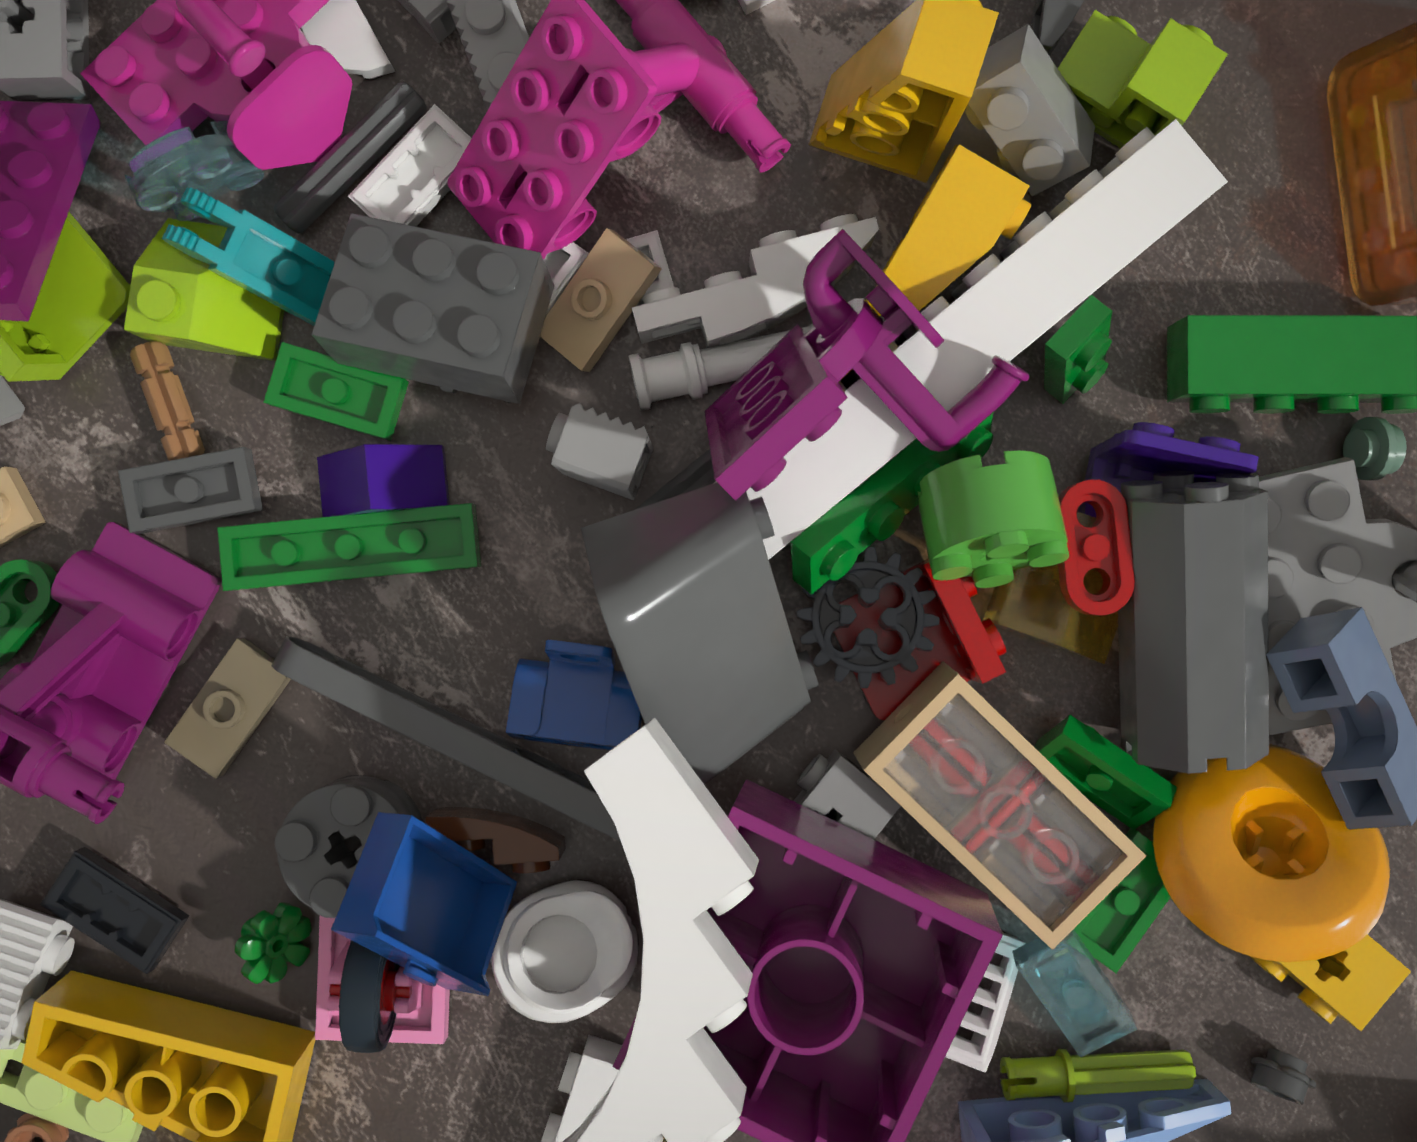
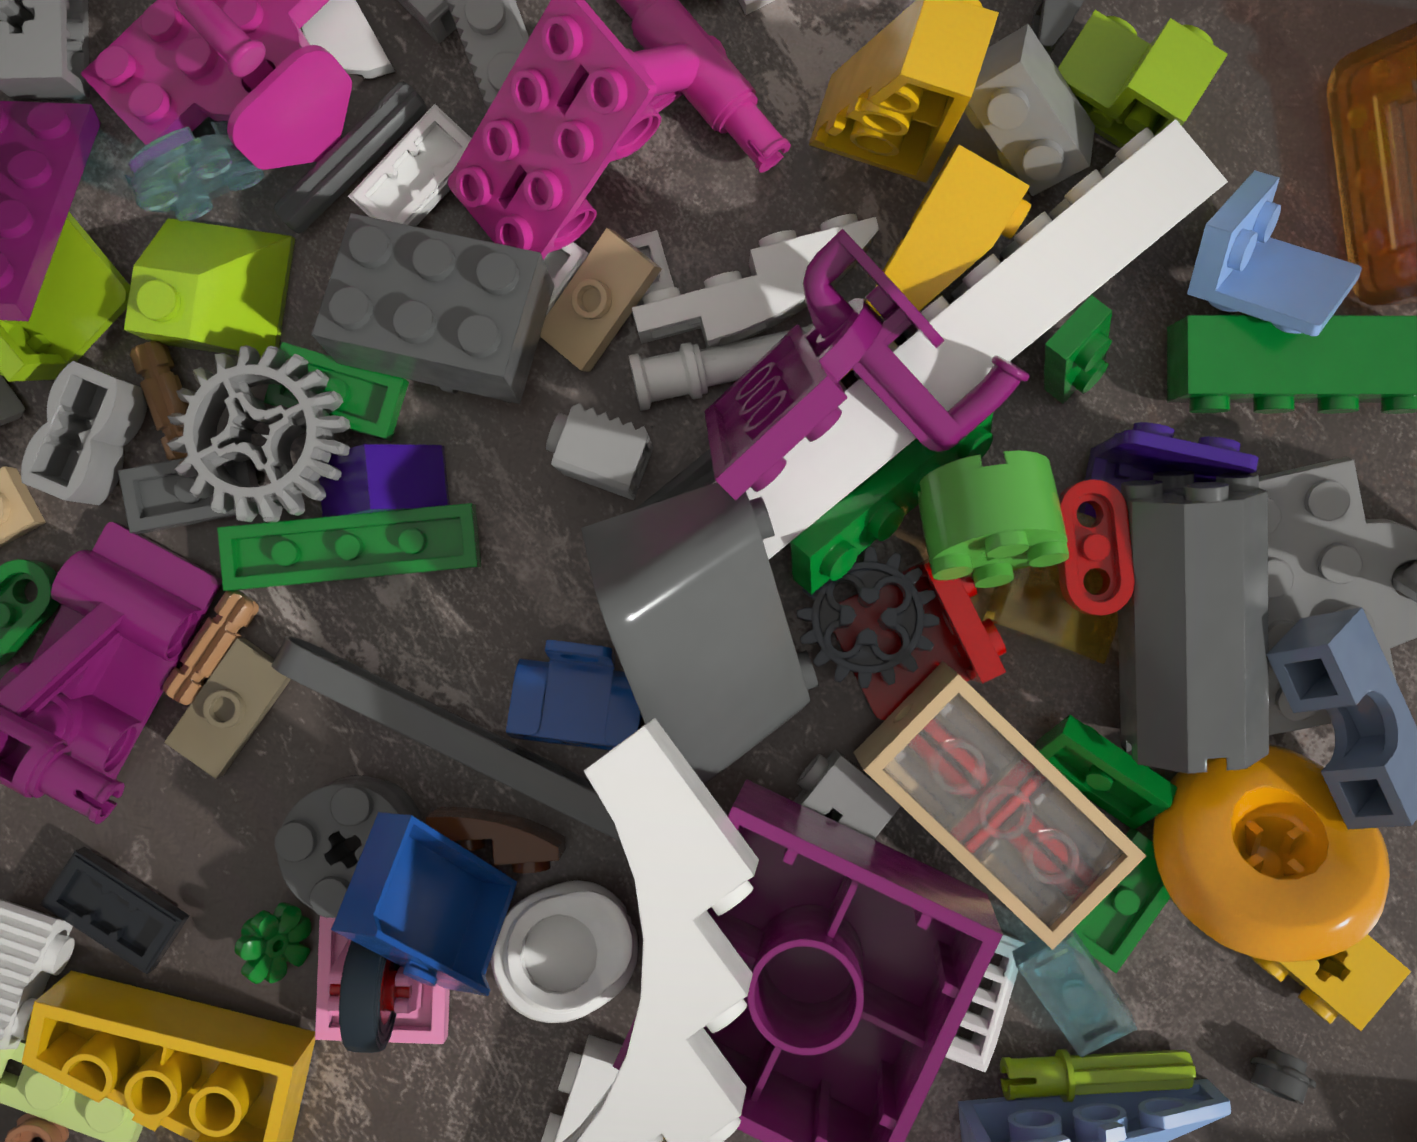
(85, 435): none -> light grey brick
(210, 646): none -> medium nougat axle
(232, 390): none -> light grey gear
(256, 256): teal hinge -> none
(1264, 276): none -> light blue bracket
(1375, 448): sand green plate -> none

